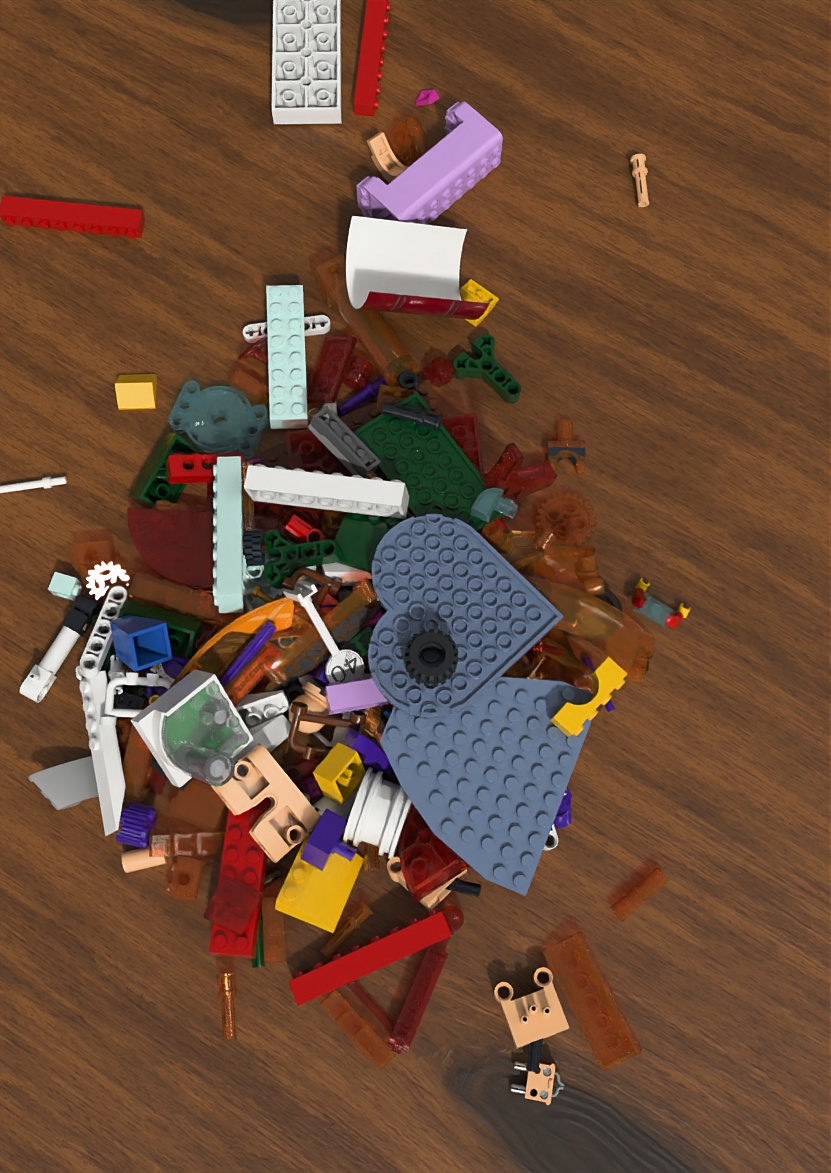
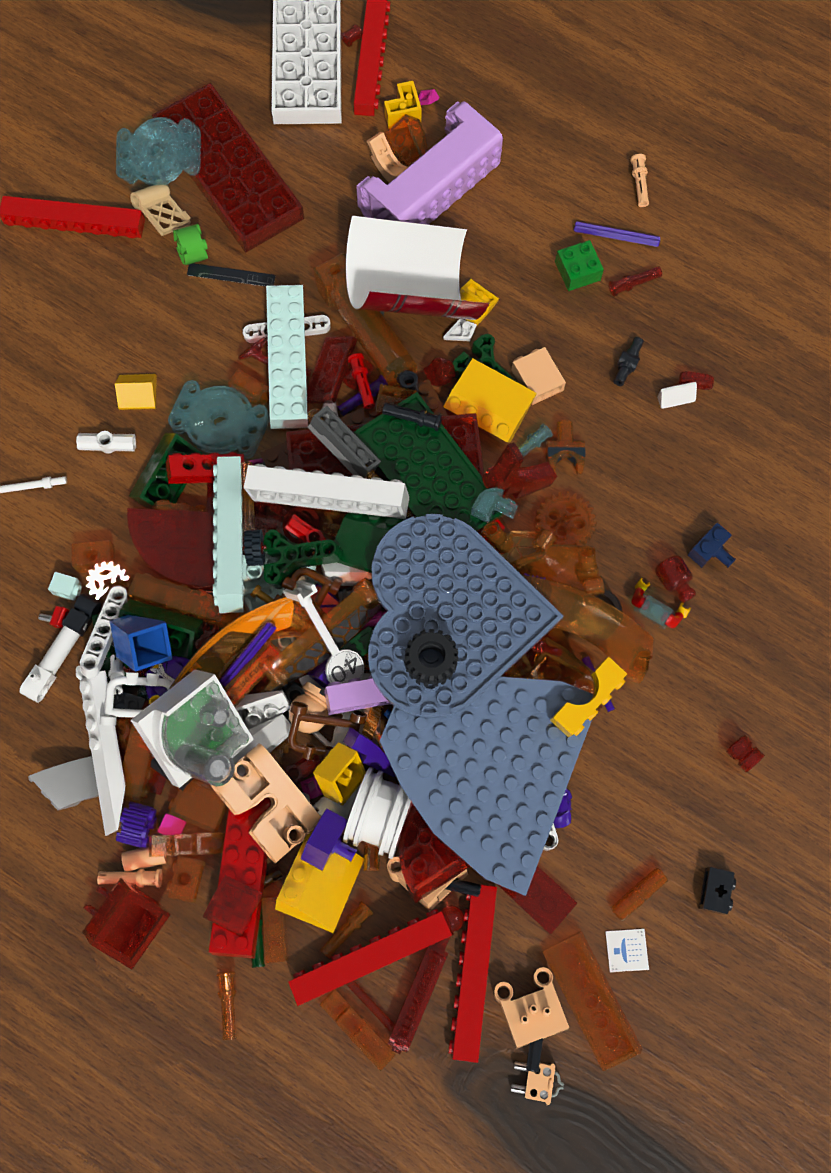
(57, 618): none -> red piece
(95, 442): none -> white piece
(124, 923): none -> clear red piece
(139, 878): none -> light nougat pin
(153, 198): none -> tan piece
(171, 825): none -> dark pink slope
(177, 147): none -> clear light blue piece
(190, 245): none -> bright green brick
(232, 275): none -> black sticker
(235, 171): none -> clear red brick
(352, 35): none -> clear red bush
(360, 373): none -> red pin
(405, 104): none -> yellow brick
(461, 331): none -> white piece
(473, 975): none -> red brick
(493, 397): none -> yellow slope
(534, 440): none -> clear light blue pin
(539, 374): none -> light nougat brick
(544, 901): none -> clear red tile
(579, 265): none -> green brick
(618, 234): none -> dark purple axle
(627, 284): none -> clear red pin
(627, 950): none -> white sticker
(628, 361): none -> black pin
(675, 577): none -> clear red piece
(677, 395): none -> white slope
(703, 381): none -> clear red beam
(709, 898): none -> black brick
(712, 546): none -> dark blue brick
(743, 751): none -> clear red wheel

